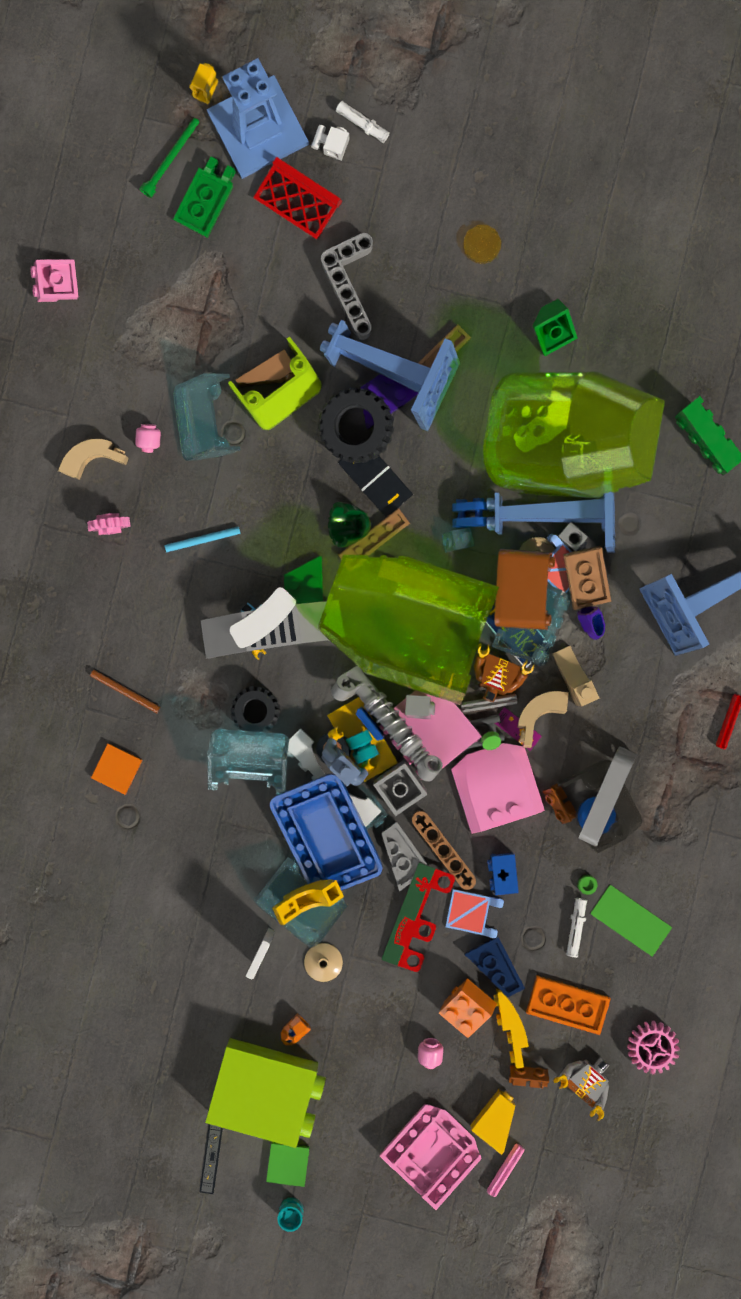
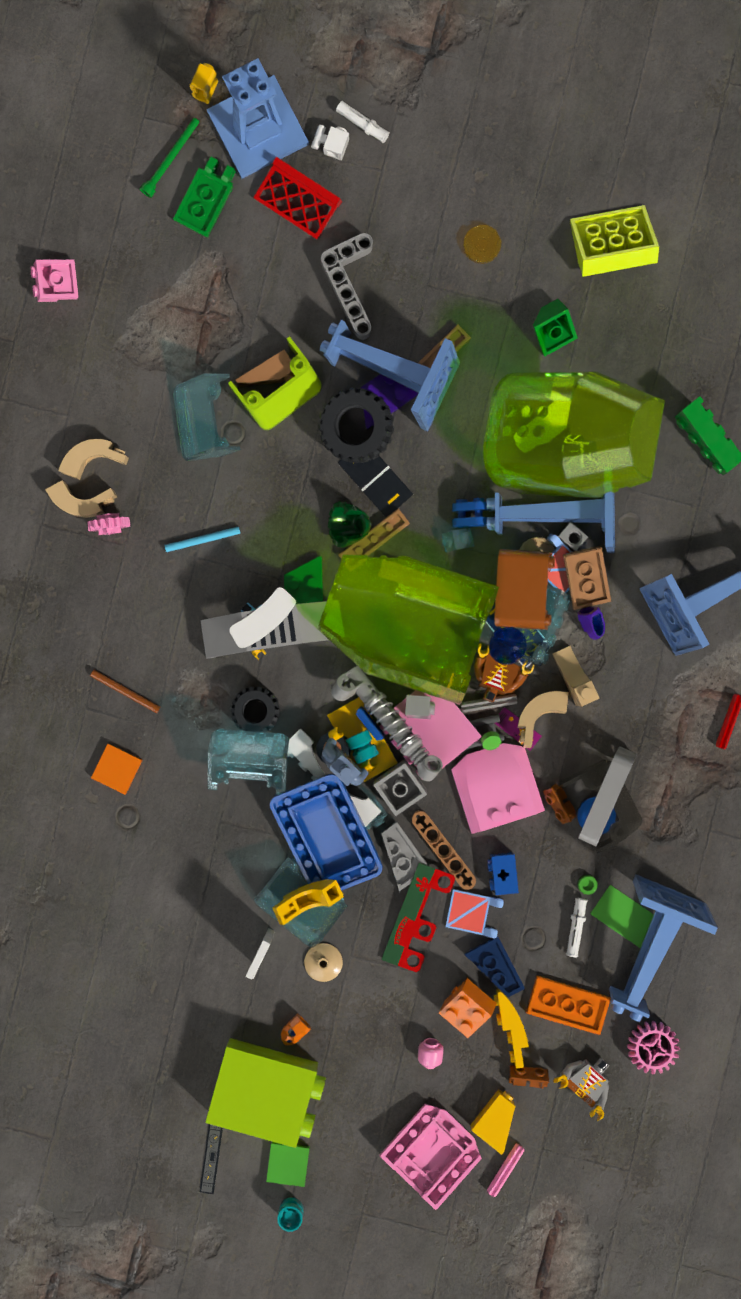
(65, 500): none -> tan arch
(148, 437): bright pink head -> none
(507, 645): none -> clear blue dish
(614, 240): none -> neon yellow slope
(670, 912): none -> medium blue piece

